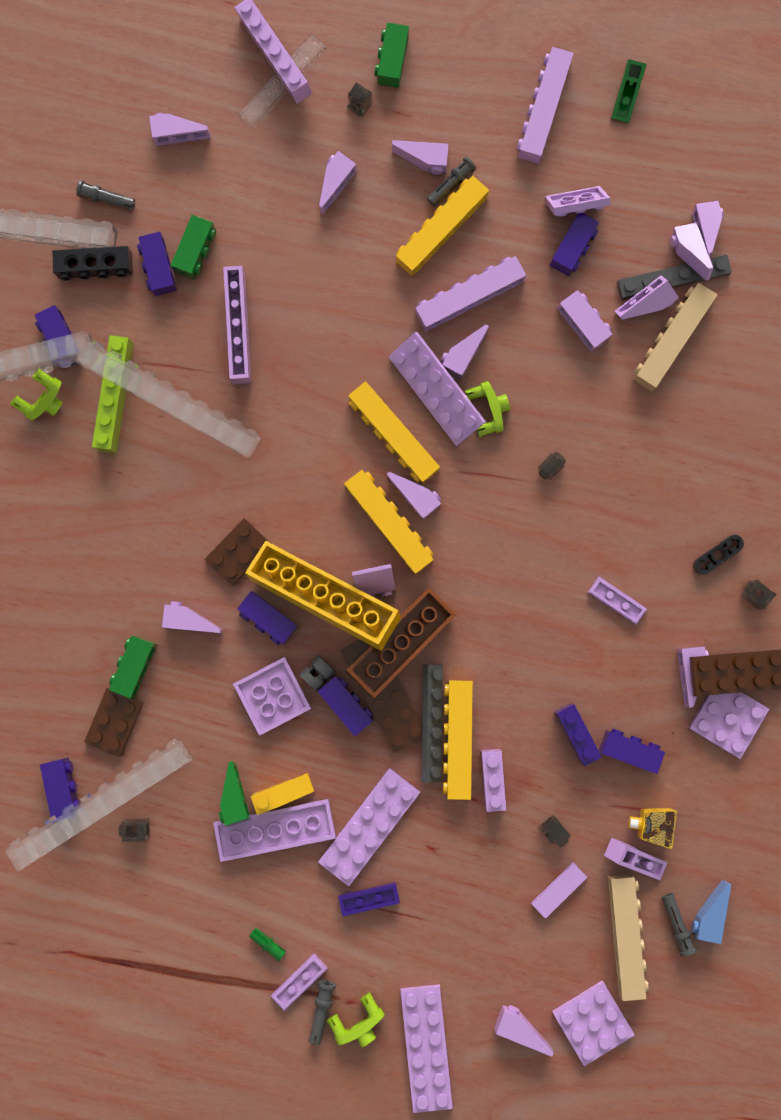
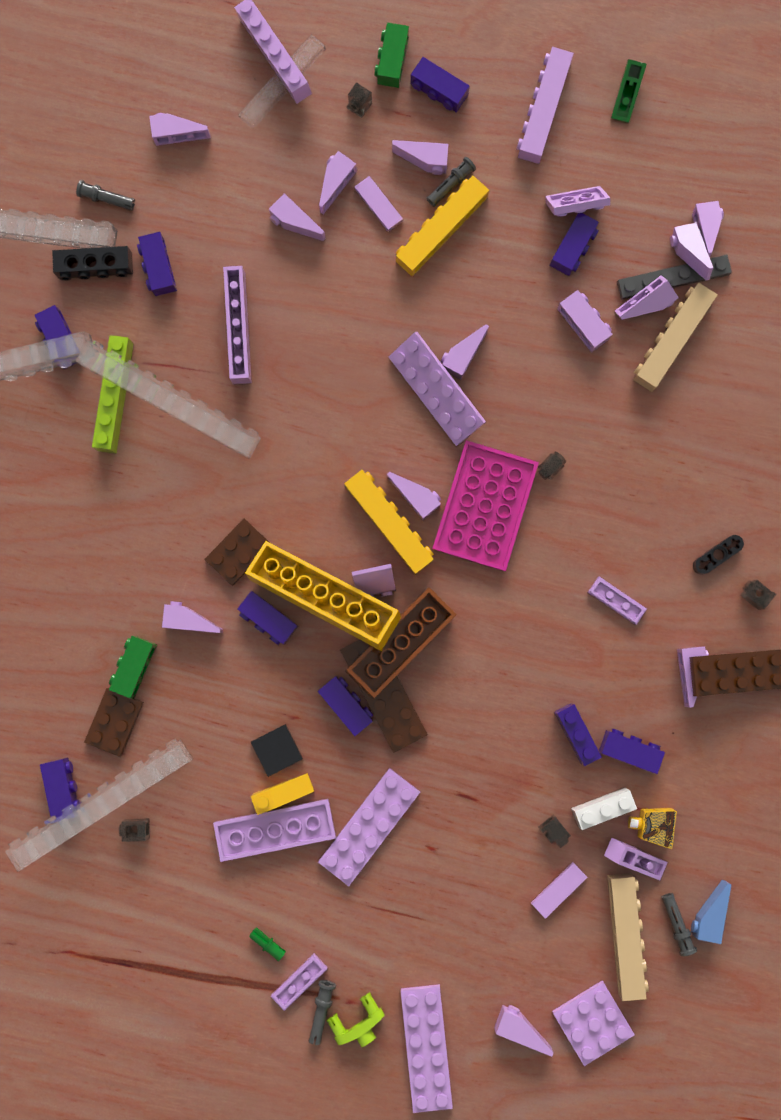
(46, 402): lime connector -> none
(193, 247): green brick -> none
(233, 801): green slope -> none
(272, 696): lavender plate -> none
(276, 750): none -> black tile
(292, 218): none -> lavender slope
(322, 667): dark grey wheel -> none
(369, 899): dark purple plate -> none
(378, 203): none -> lavender tile
(393, 432): yellow brick -> none
(432, 723): dark grey plate -> none
(439, 84): none -> dark purple brick
(458, 739): yellow brick -> none
(470, 293): lavender brick -> none
(485, 506): none -> dark pink plate
(493, 780): lavender brick -> none
(497, 405): lime connector -> none
(604, 808): none -> white brick
(729, 721): lavender plate -> none

